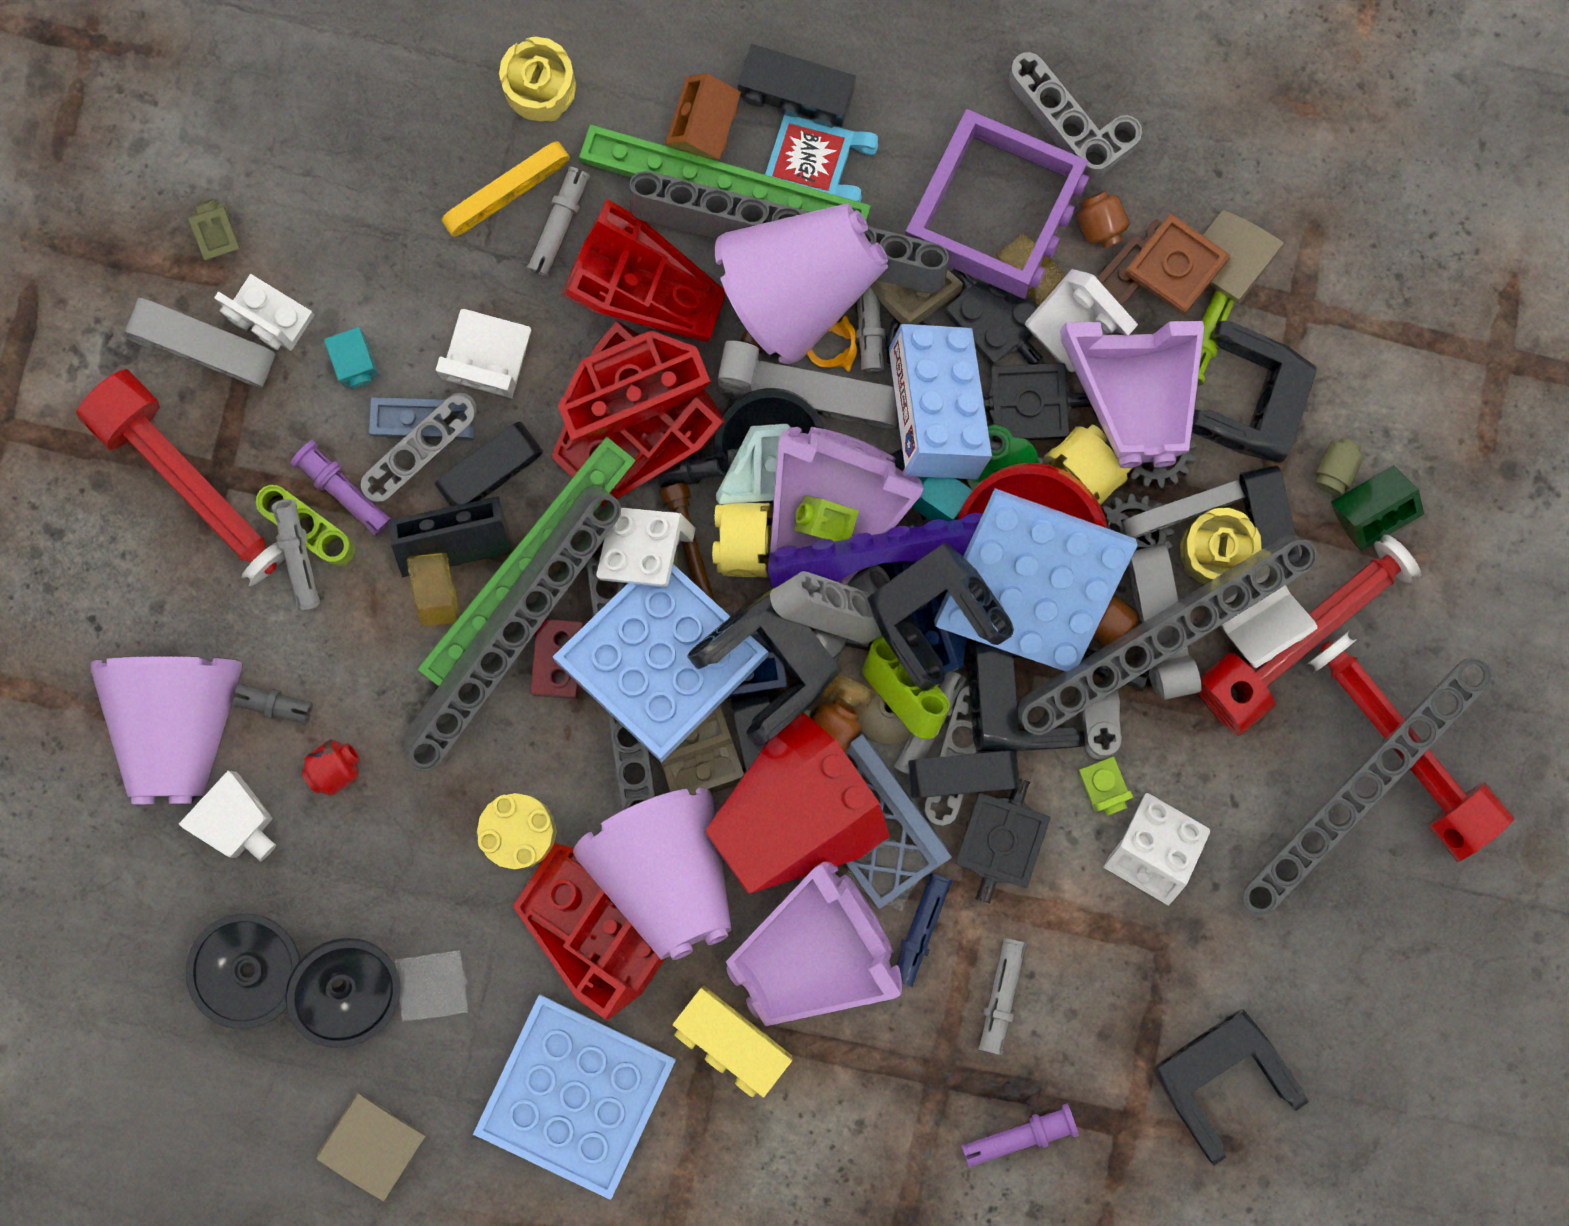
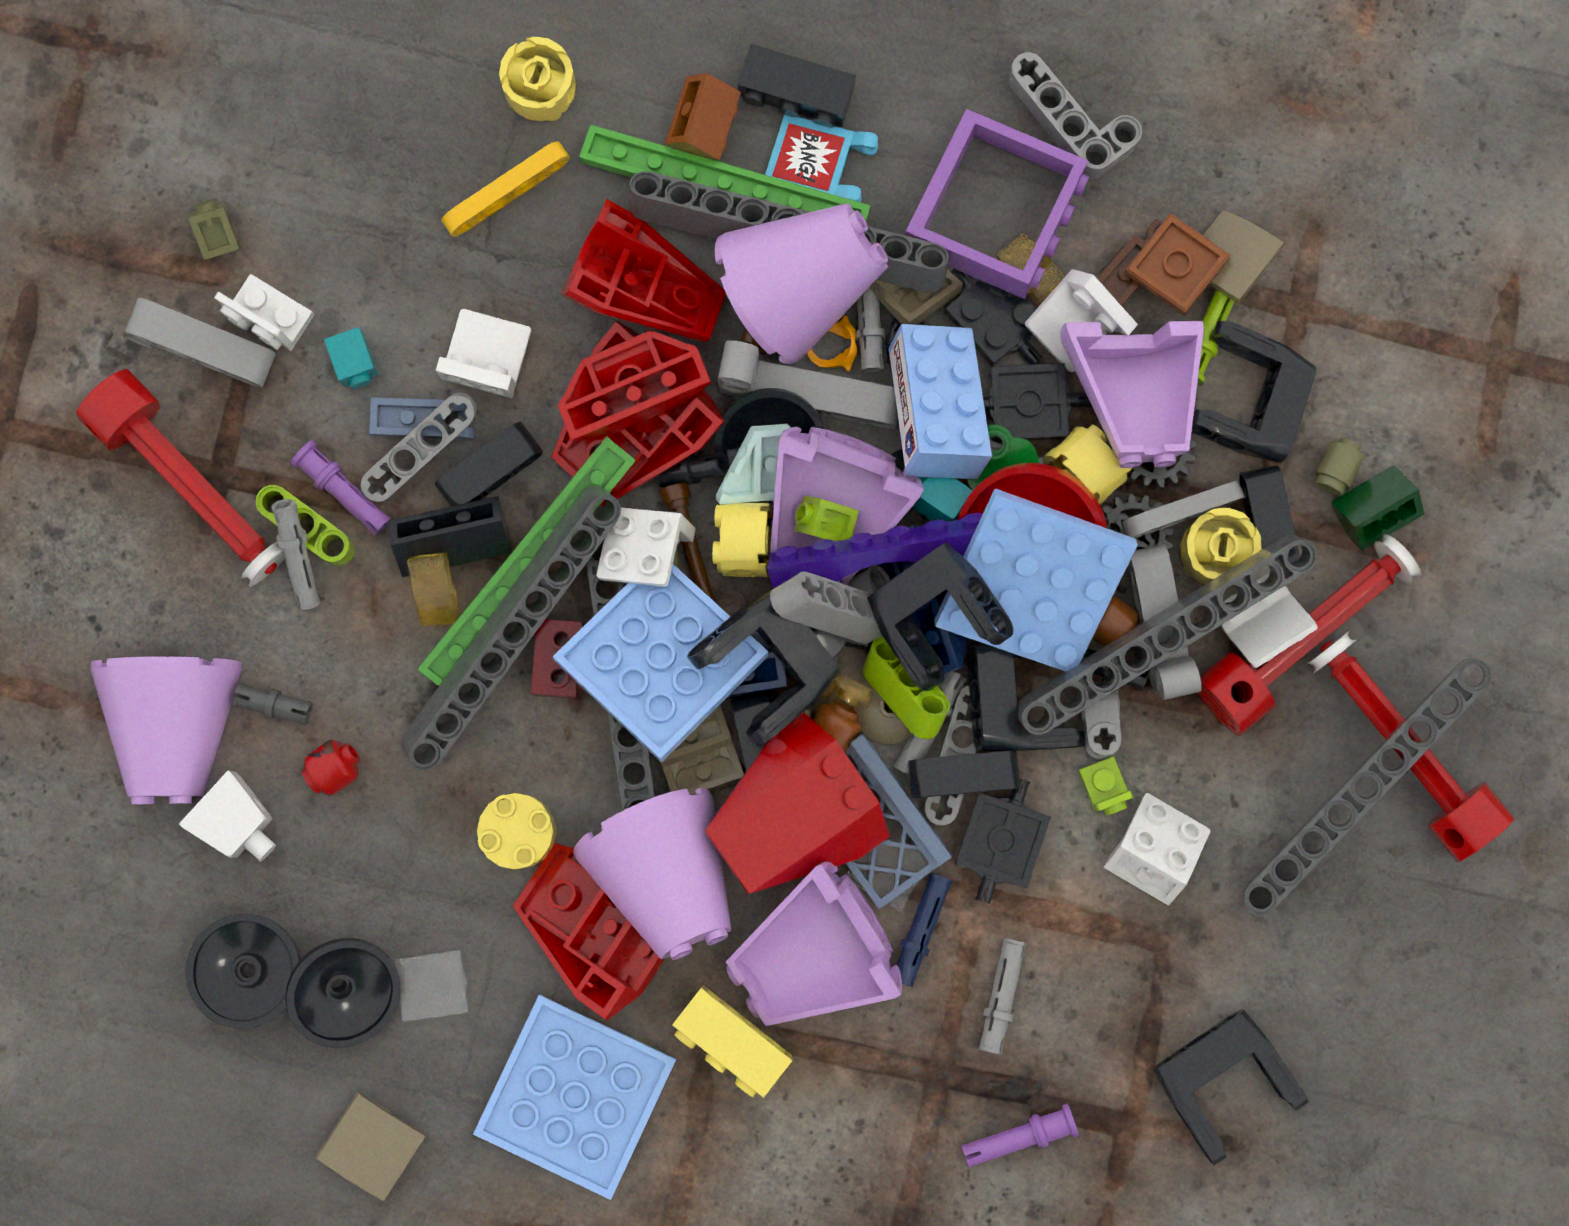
(558, 221): light grey pin -> none
(1102, 219): dark orange head -> none

